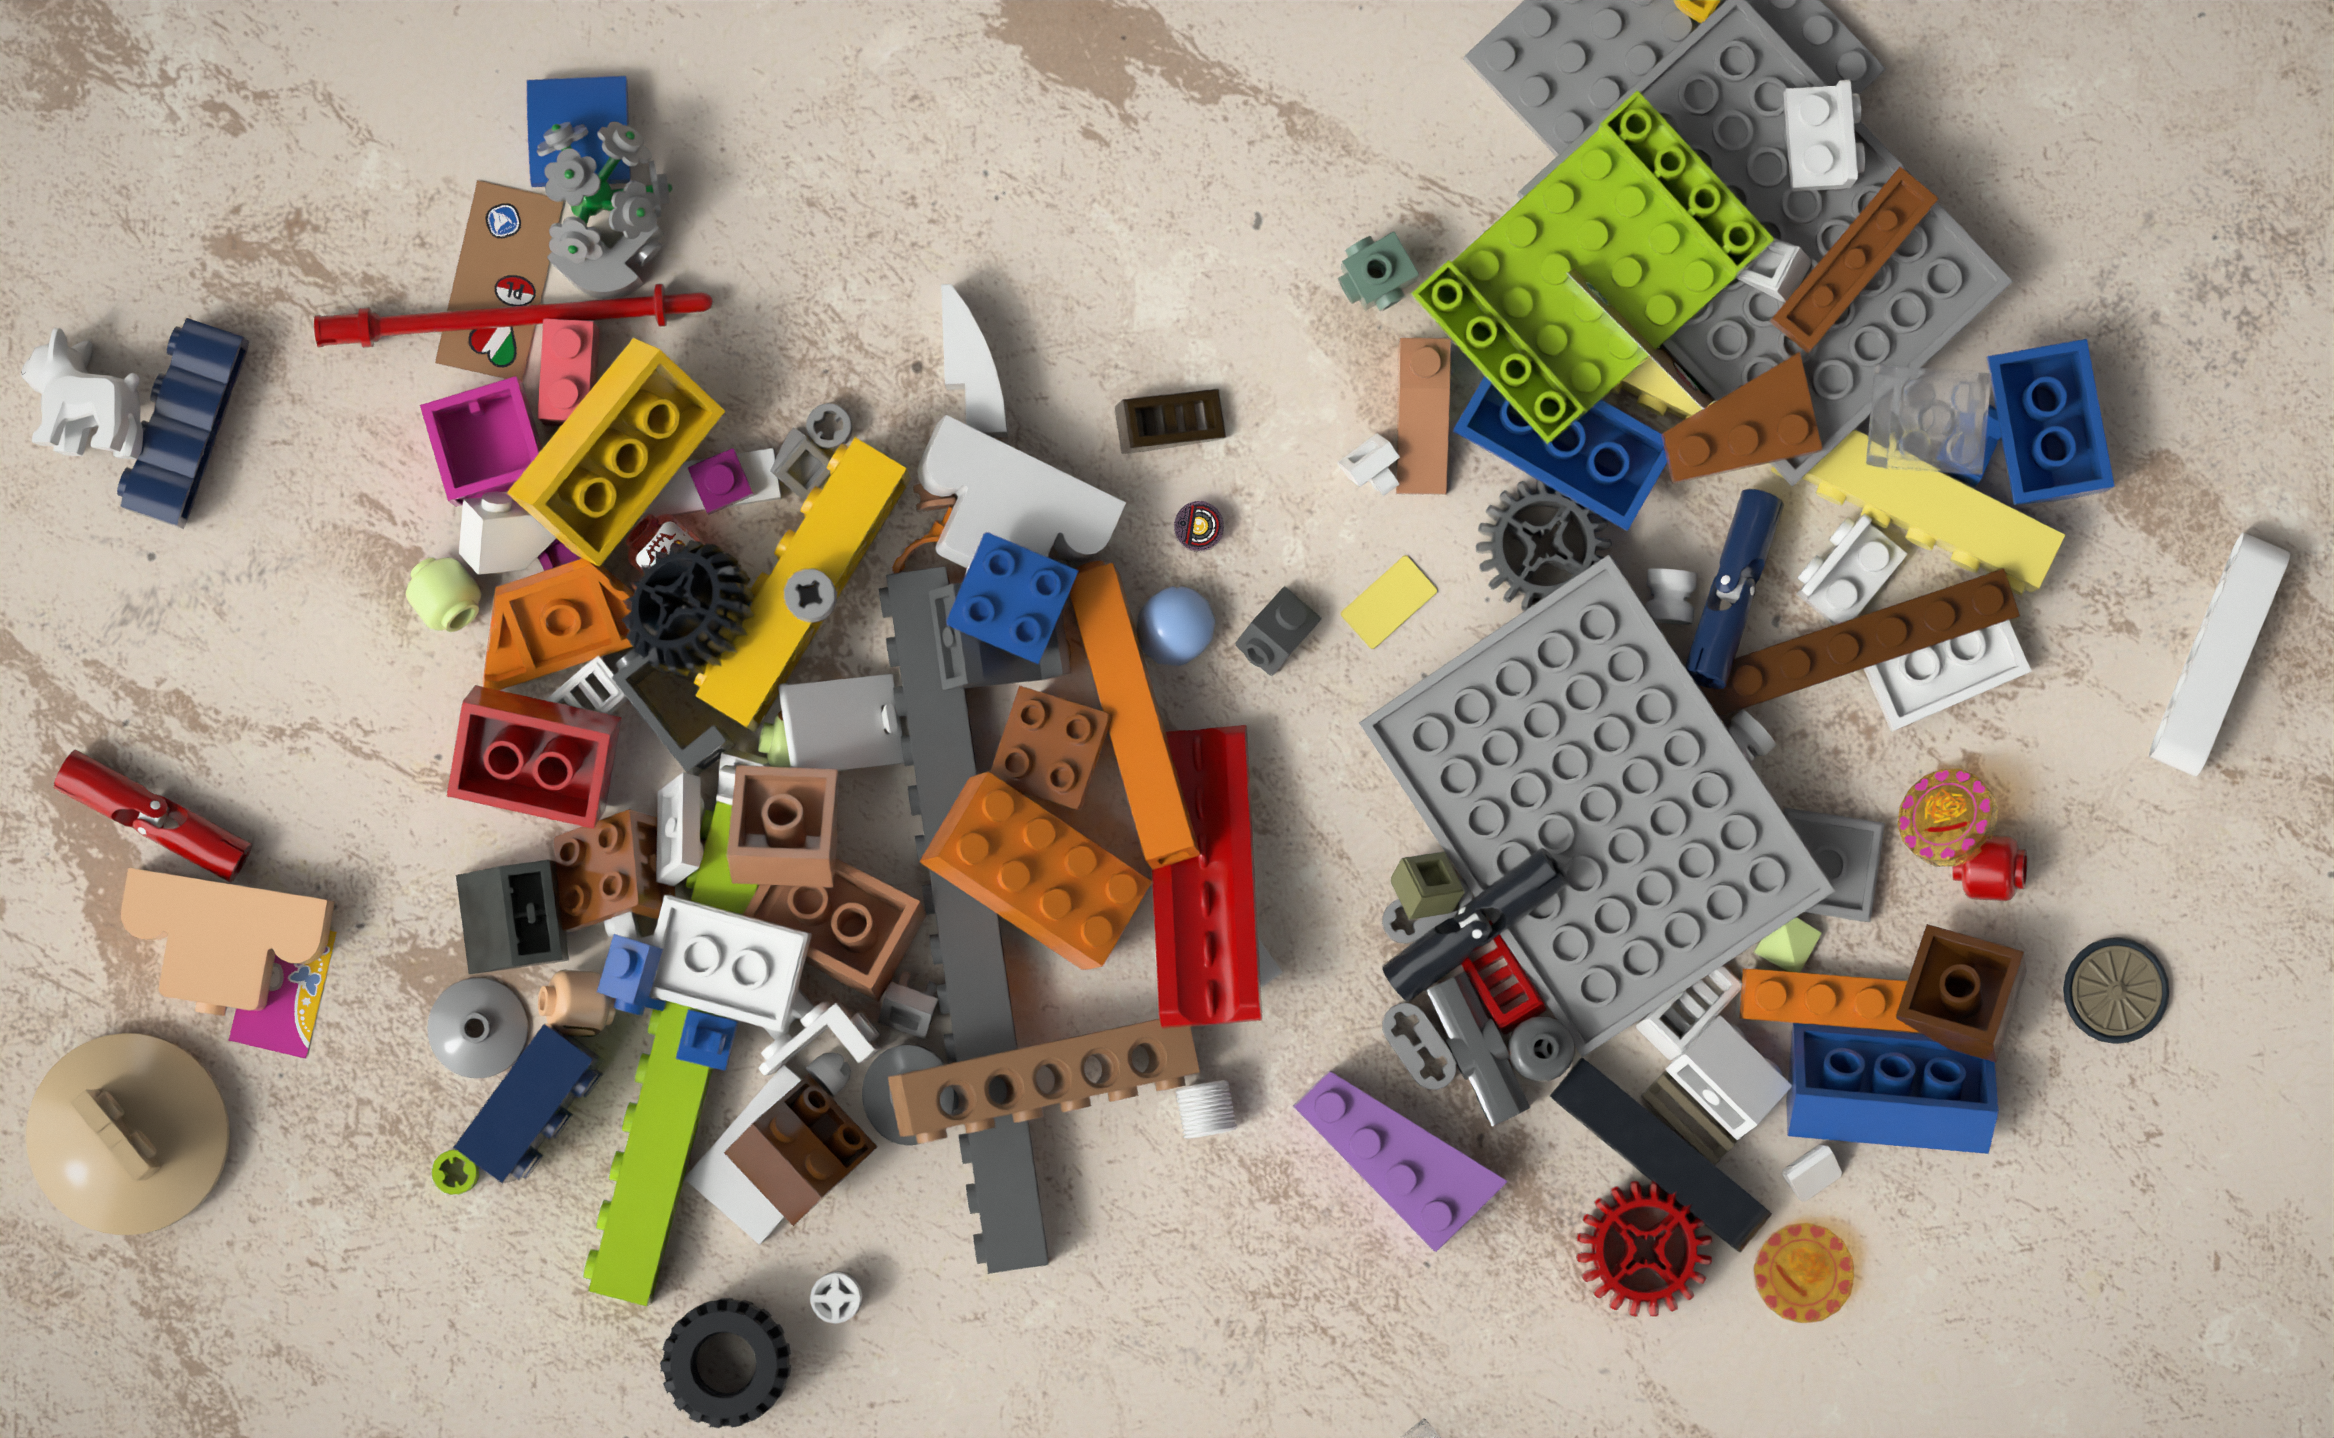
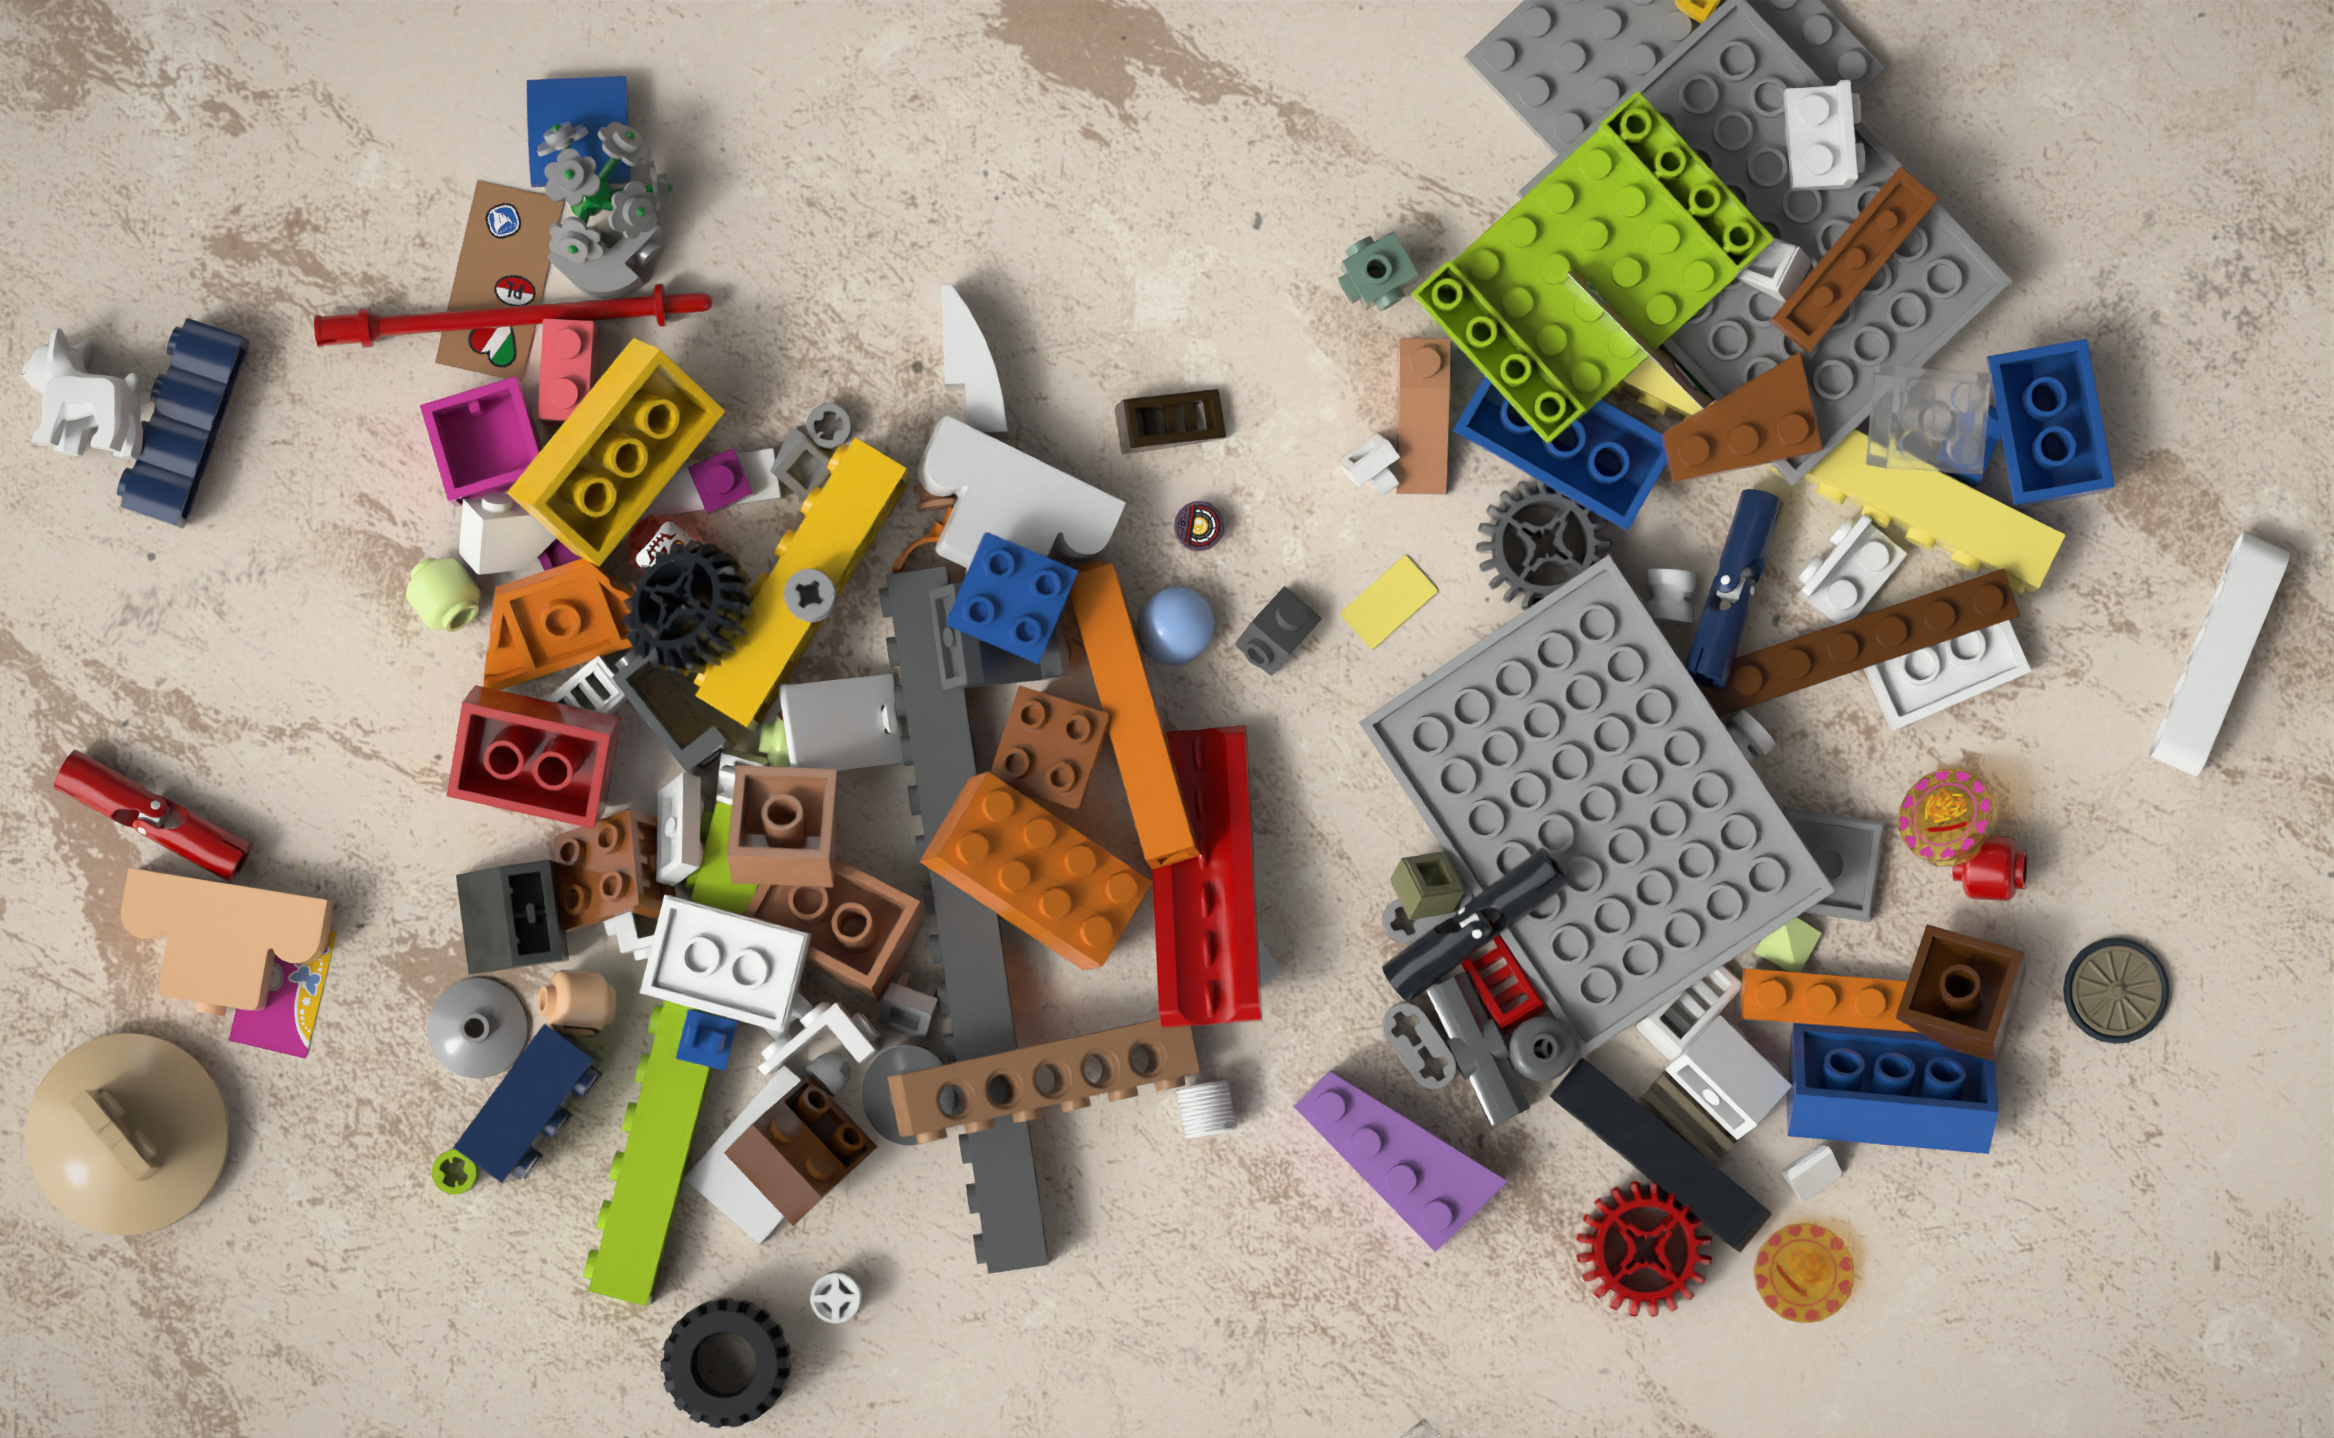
(630, 975): bracket -> none

